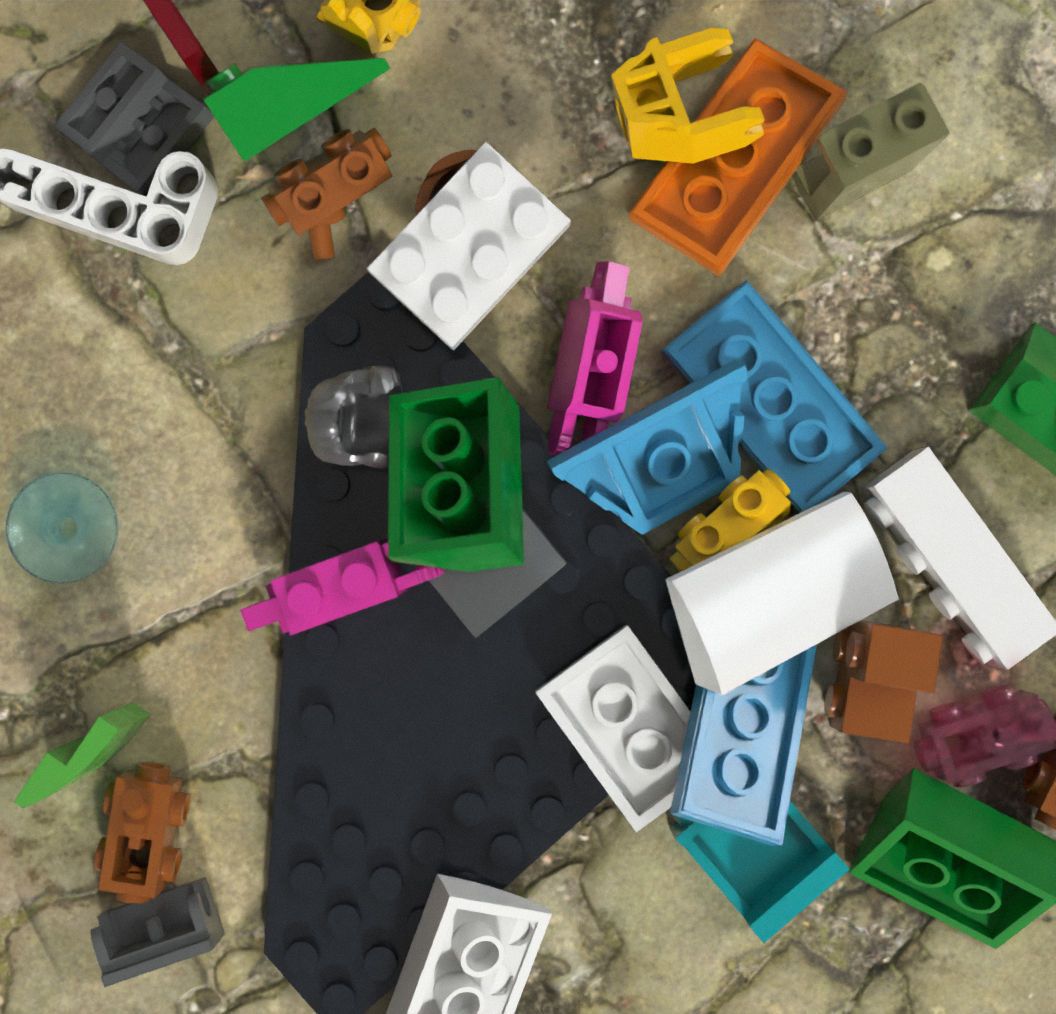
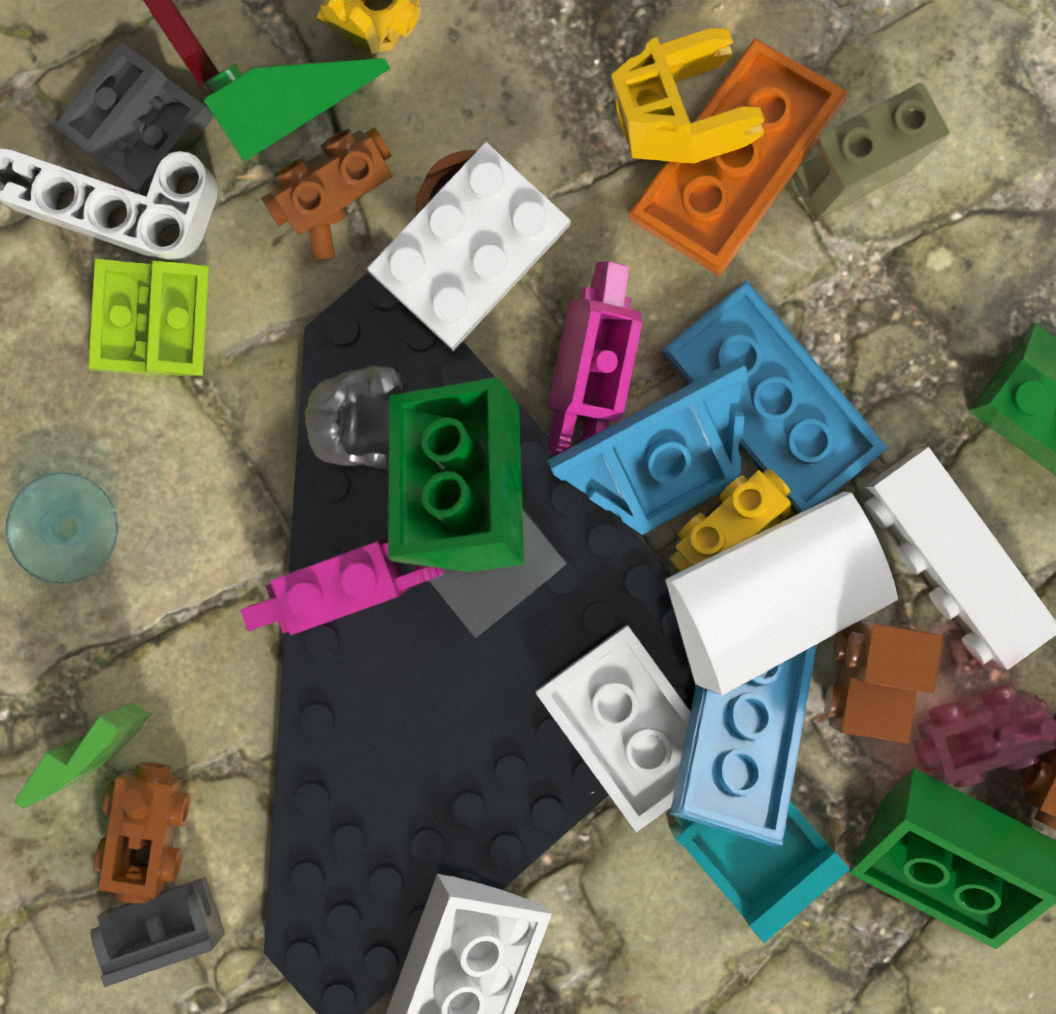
(148, 318): none -> lime slope

